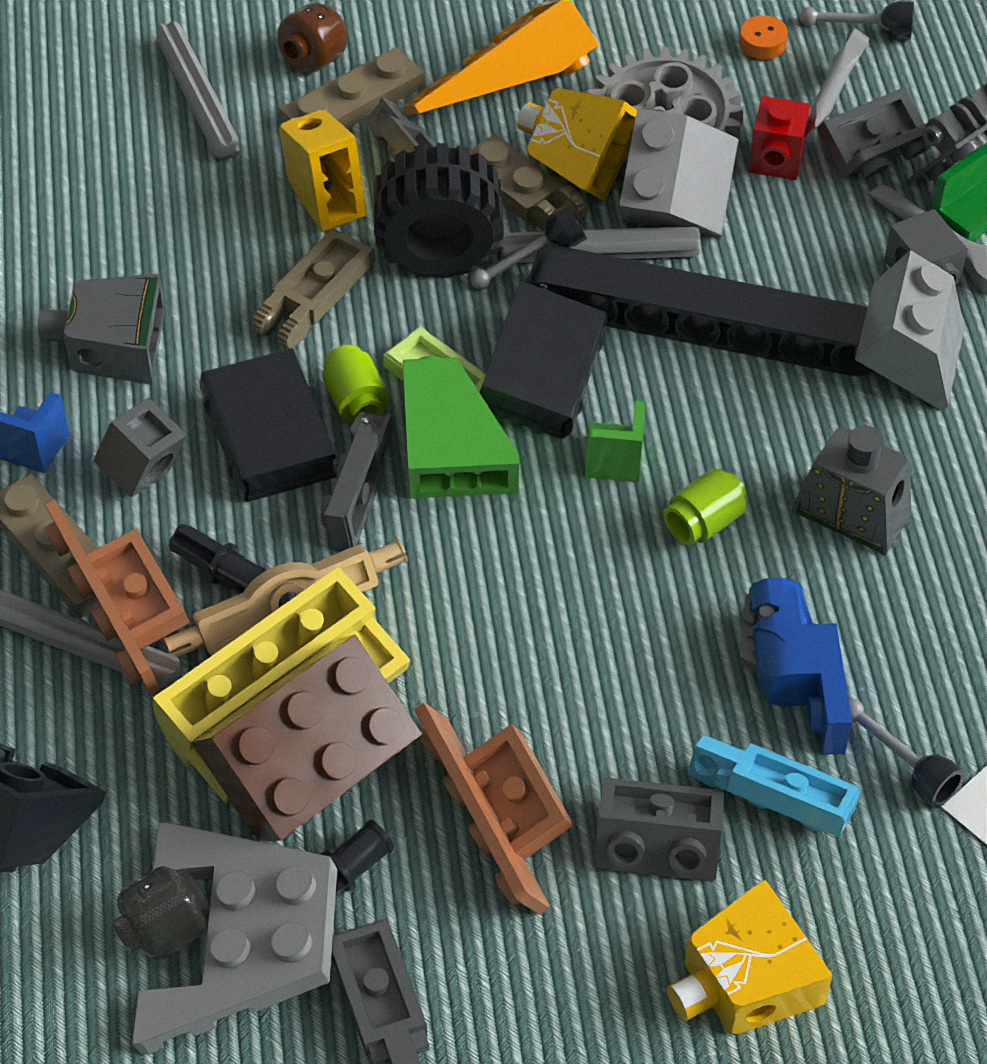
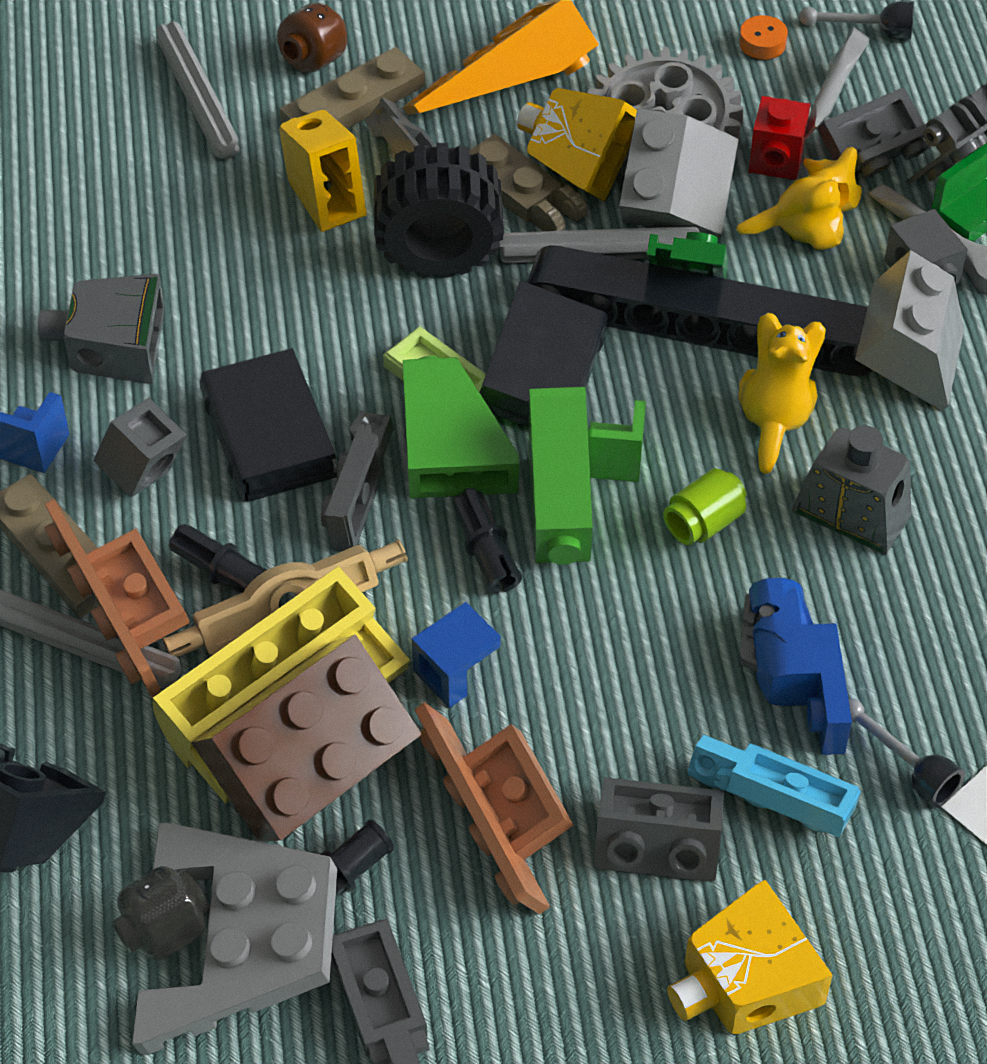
(313, 287): dark tan hinge -> none
(353, 382): lime brick -> none
(449, 649): none -> blue panel
(486, 541): none -> black axle
(559, 230): hinge -> none
(560, 475): none -> bright green slope
(694, 254): none -> green plate
(779, 390): none -> yellow animal
(814, 204): none -> yellow animal

